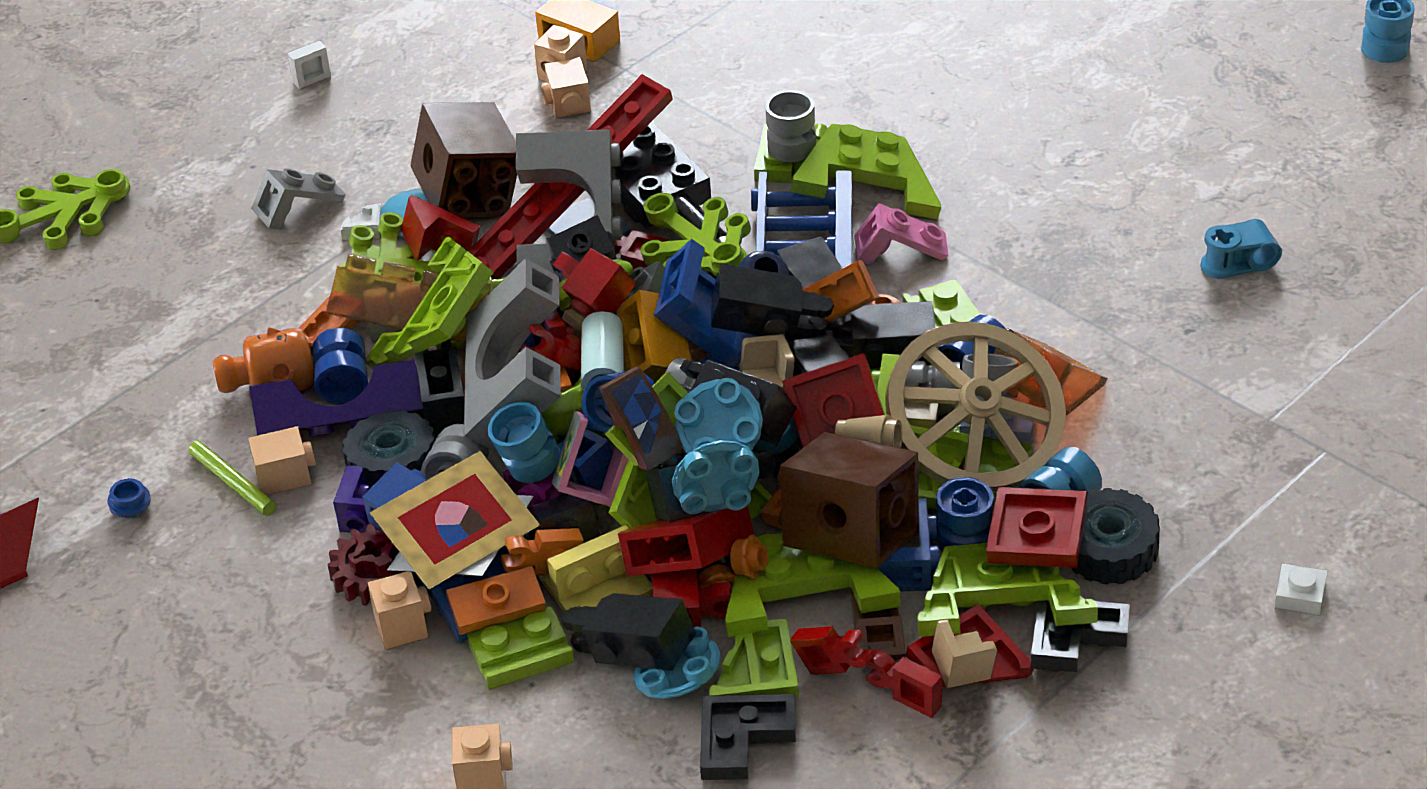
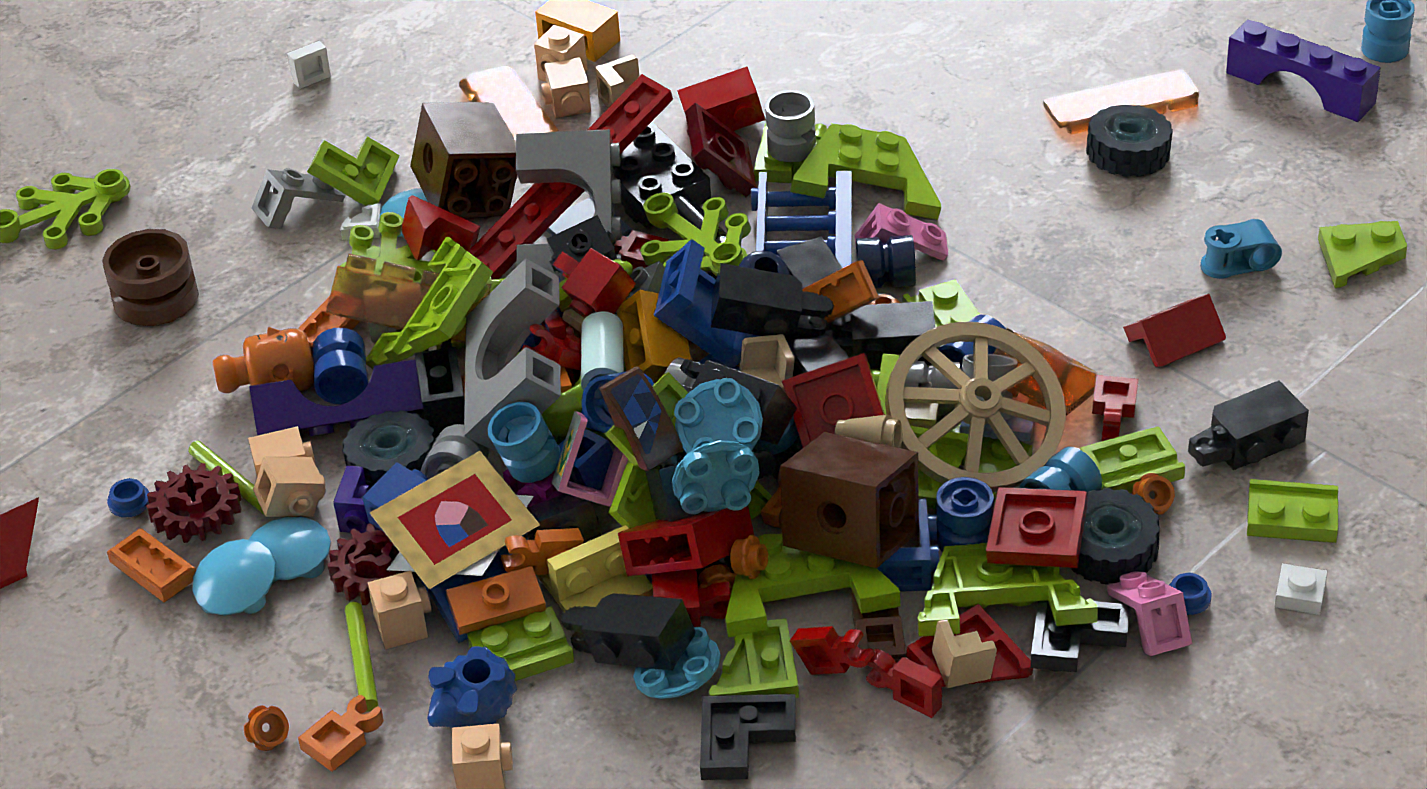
(150, 277): none -> reddish brown wheel
(152, 564): none -> orange plate
(194, 503): none -> dark red gear
(234, 578): none -> medium azure dish
(277, 730): none -> orange plate
(289, 486): none -> light nougat brick
(297, 546): none -> medium azure dish
(339, 737): none -> orange plate
(358, 177): none -> lime plate
(361, 654): none -> lime bar
(471, 690): none -> blue animal
(511, 97): none -> windscreen
(616, 78): none -> tan panel
(720, 150): none -> dark red plate
(726, 97): none -> red brick
(888, 261): none -> dark blue wheel
(1114, 399): none -> red plate
(1129, 140): none -> black wheel
(1131, 456): none -> lime plate
(1151, 92): none -> windscreen
(1158, 611): none -> bright pink bracket
(1160, 486): none -> orange plate
(1179, 330): none -> red panel
(1195, 591): none -> blue plate
(1251, 427): none -> black hinge
(1292, 510): none -> lime plate
(1343, 82): none -> dark purple arch
(1360, 248): none -> lime wing

